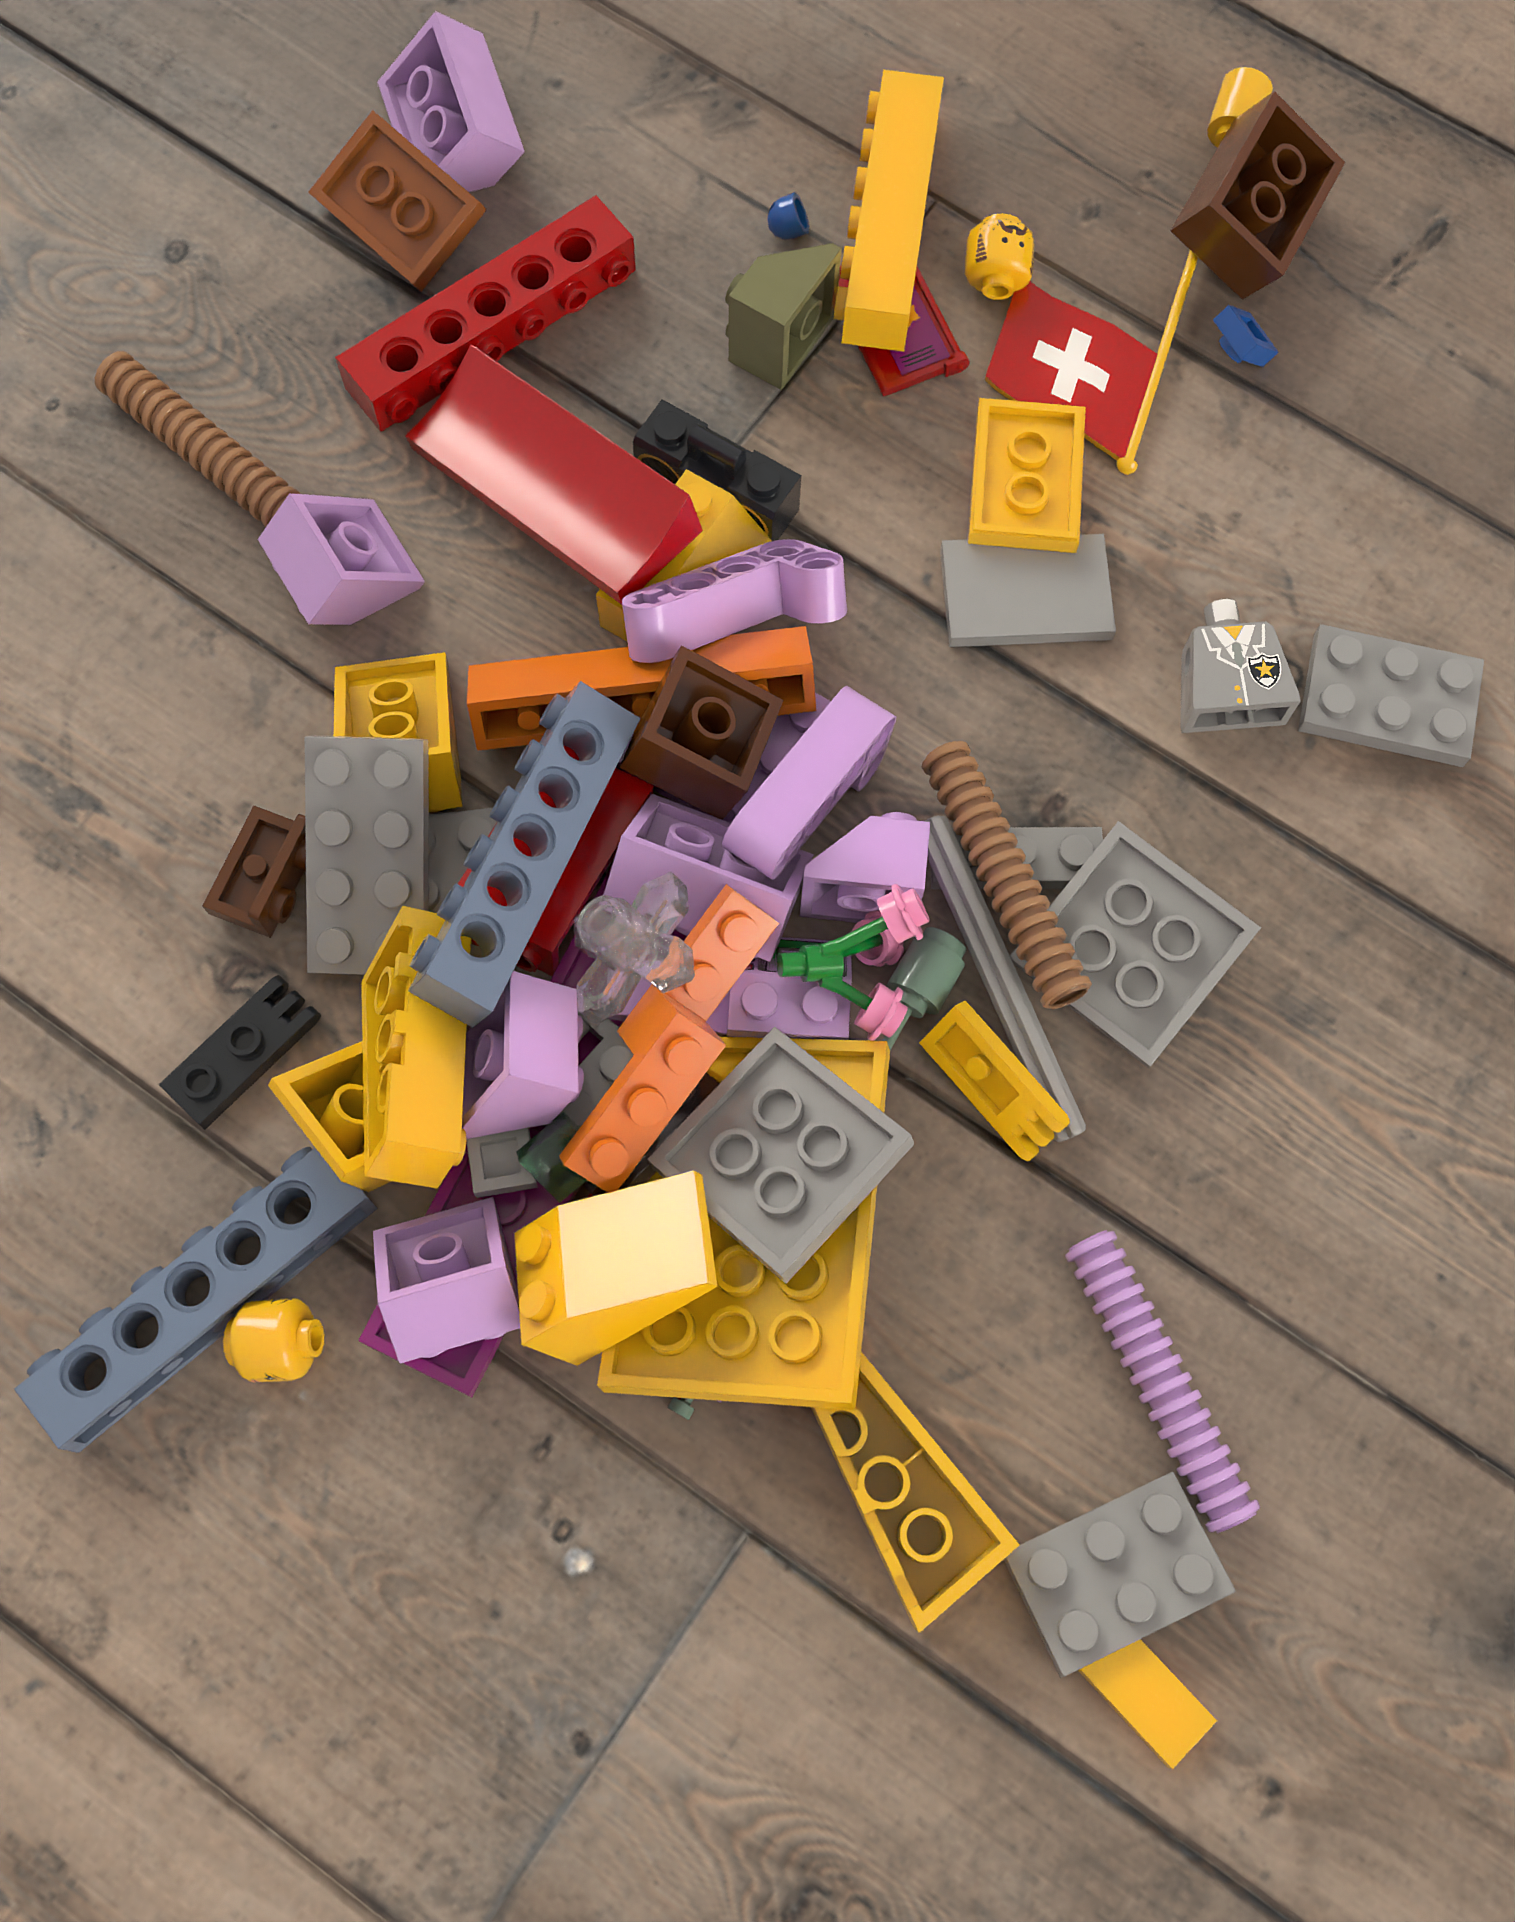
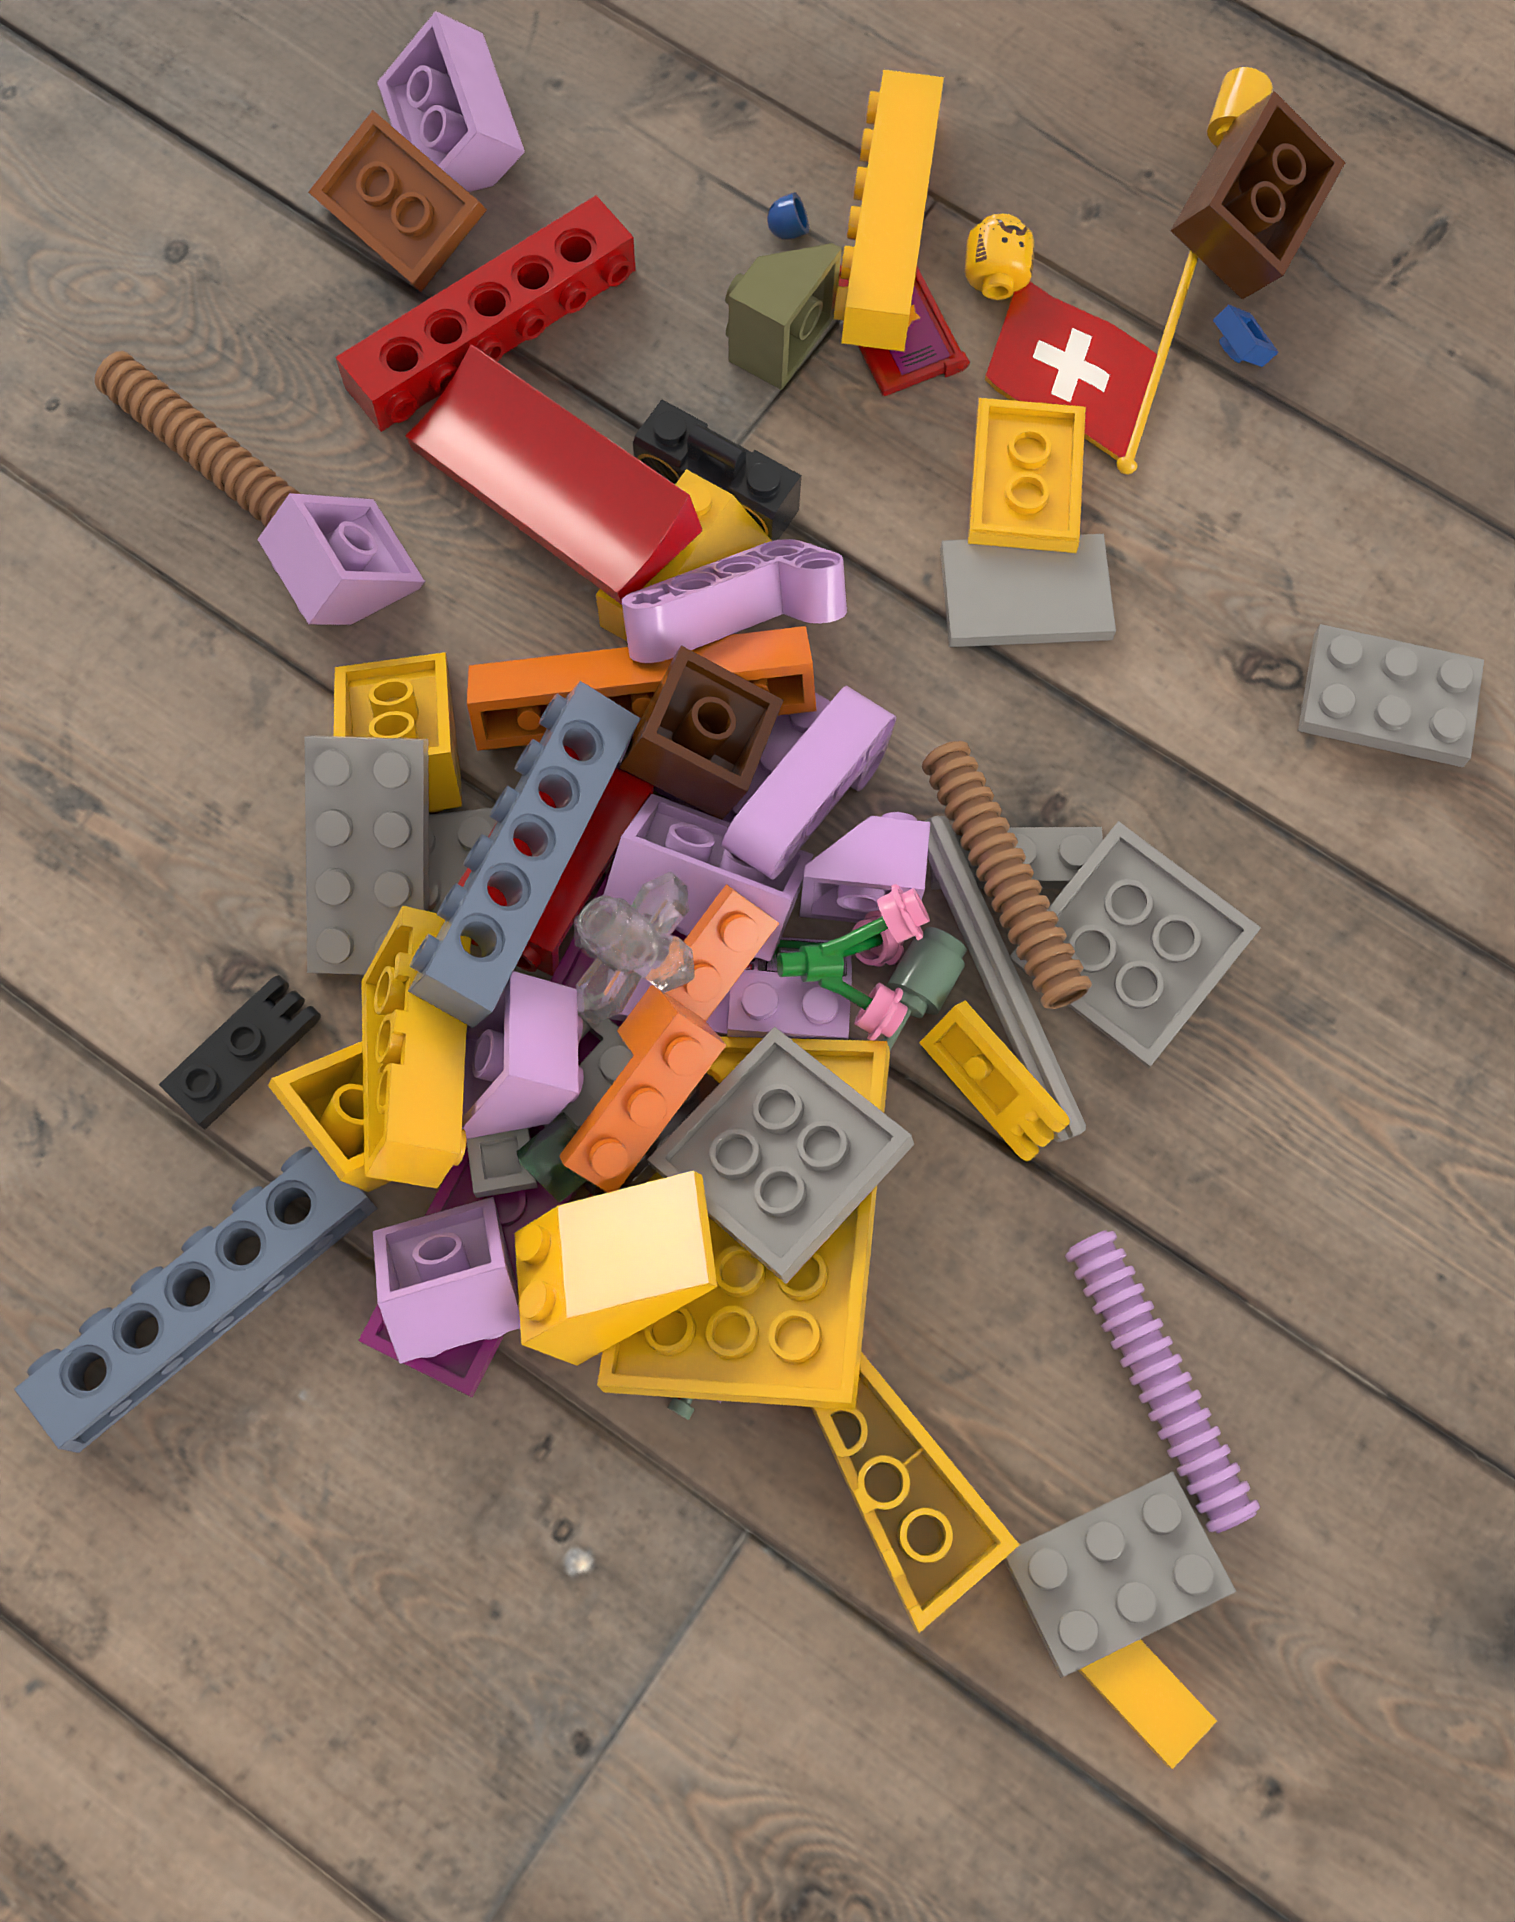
(261, 873): reddish brown bracket -> none
(273, 1340): yellow head -> none
(1234, 674): light grey torso -> none

